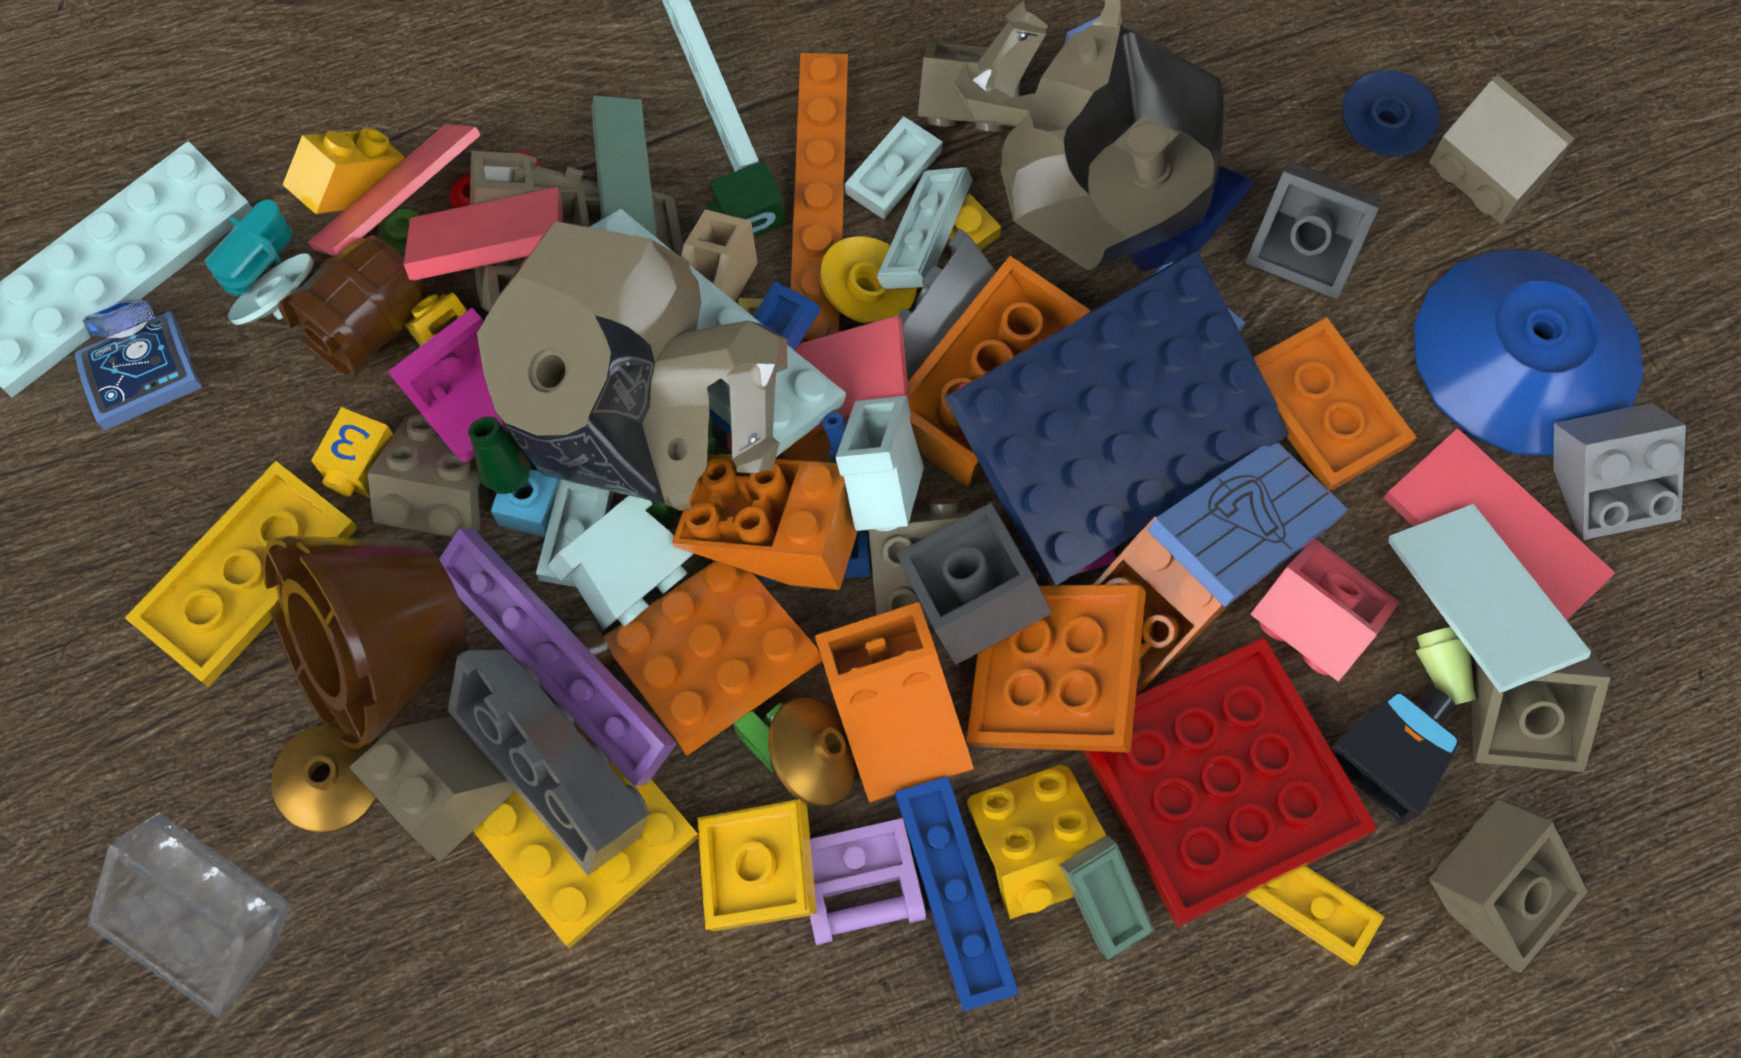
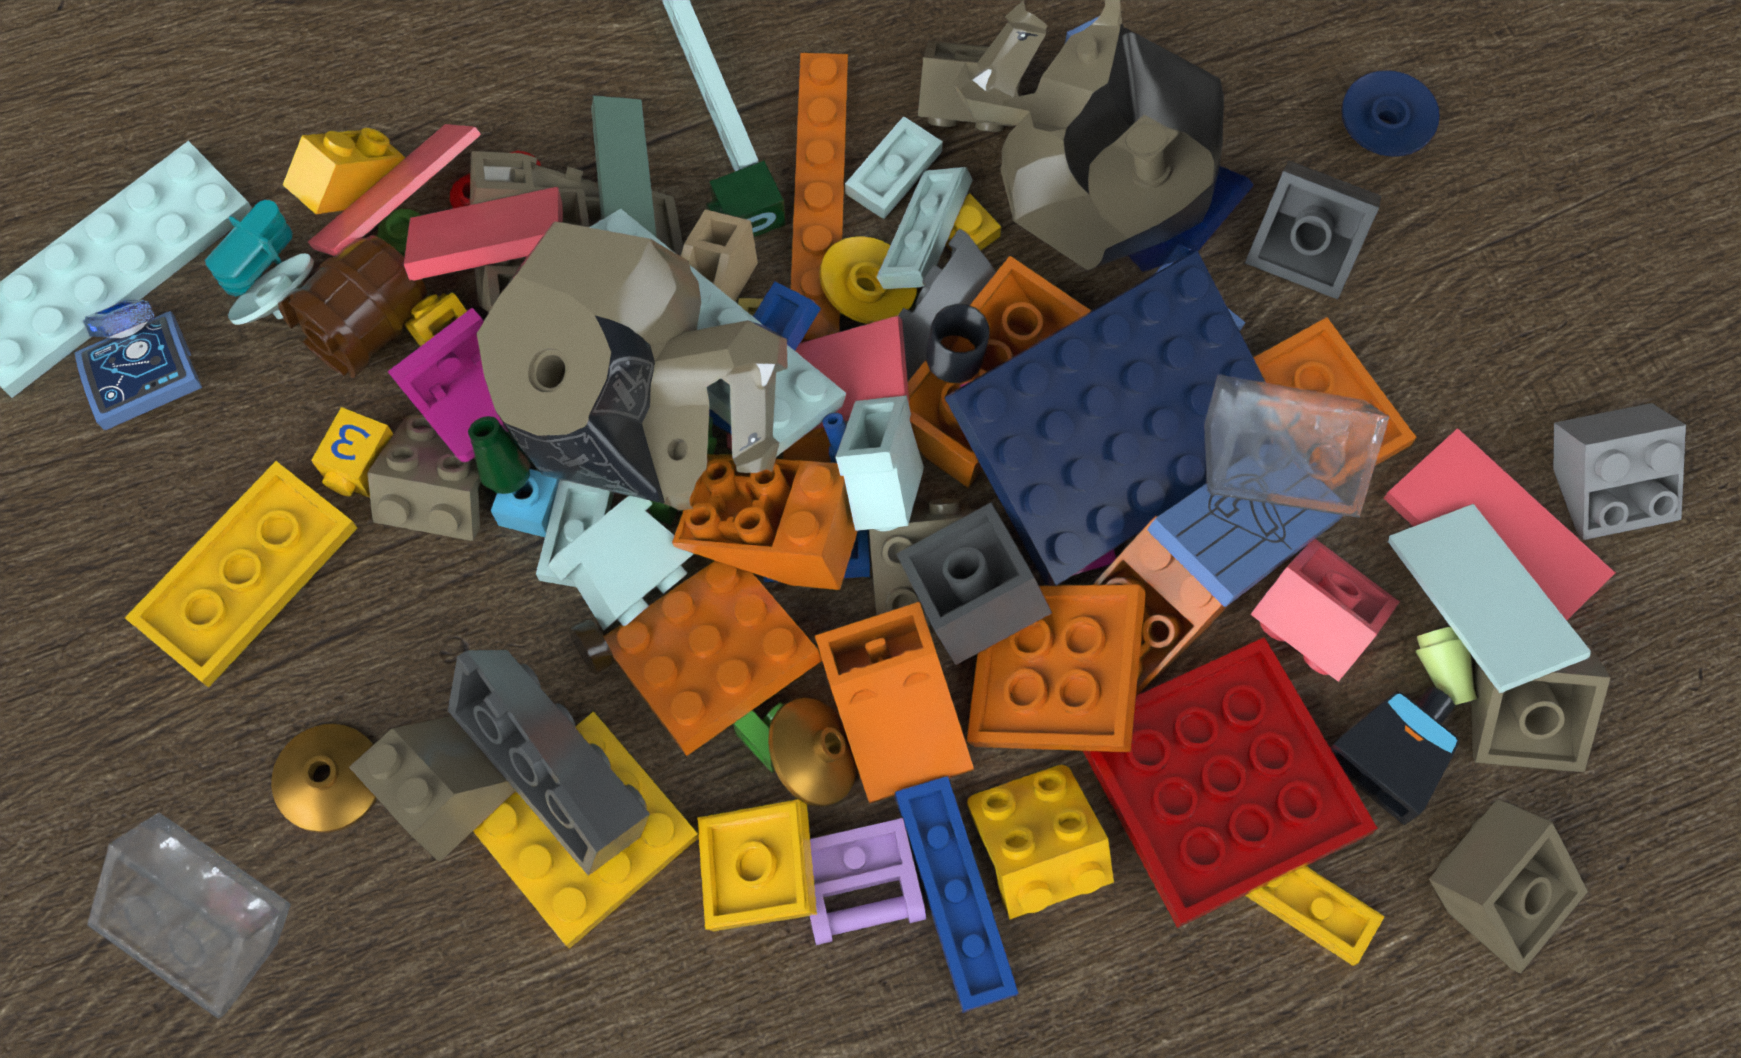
(362, 625): reddish brown cone -> none
(557, 657): medium lavender plate -> none
(957, 321): none -> black piece
(1107, 897): sand green tile -> none
(1291, 446): none -> clear slope
(1501, 150): slope -> none
(1503, 379): blue dish -> none

